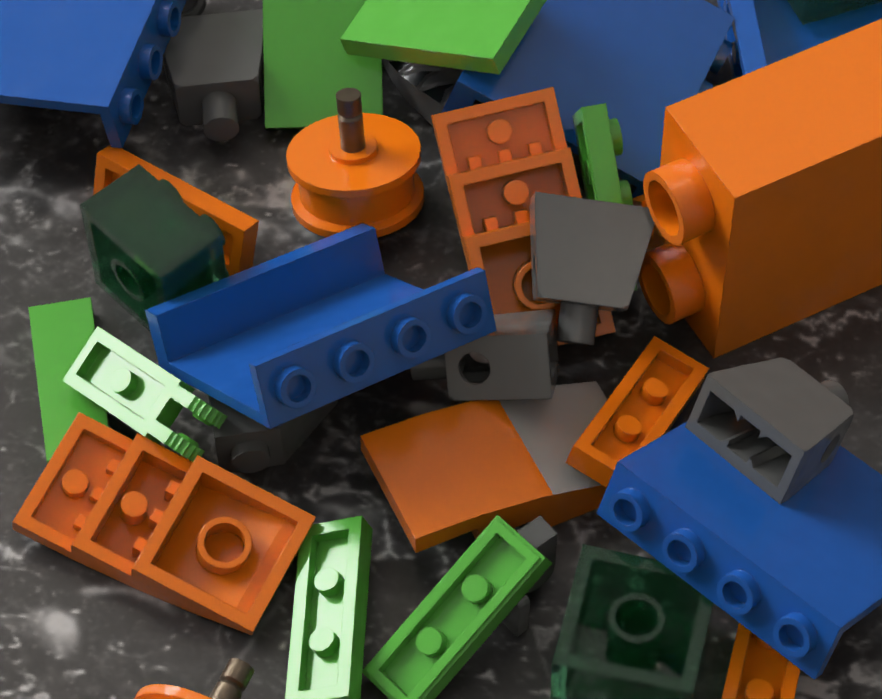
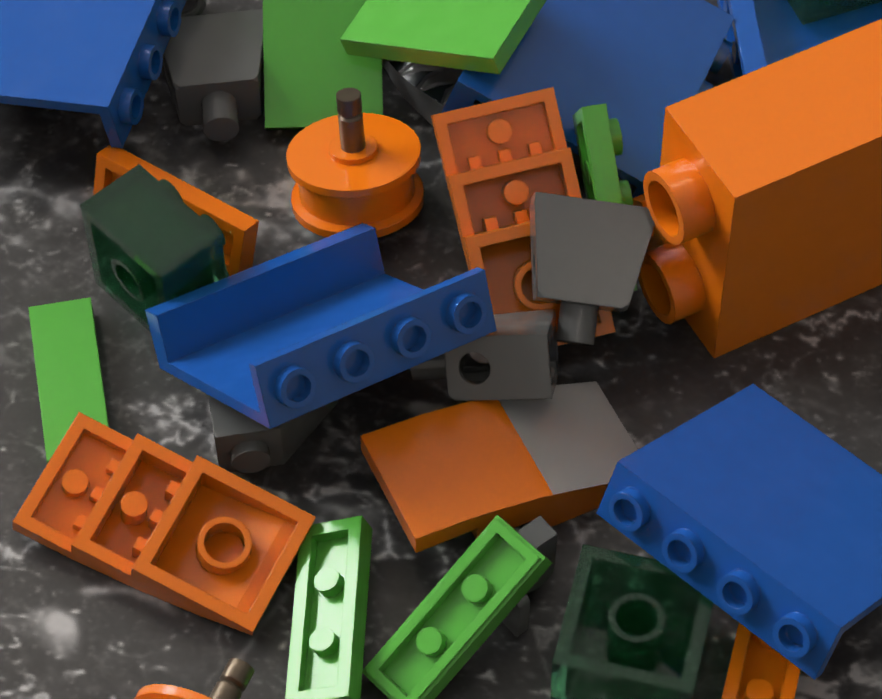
(138, 392): hinge -> none
(638, 409): orange plate -> none
(772, 423): dark grey torso -> none

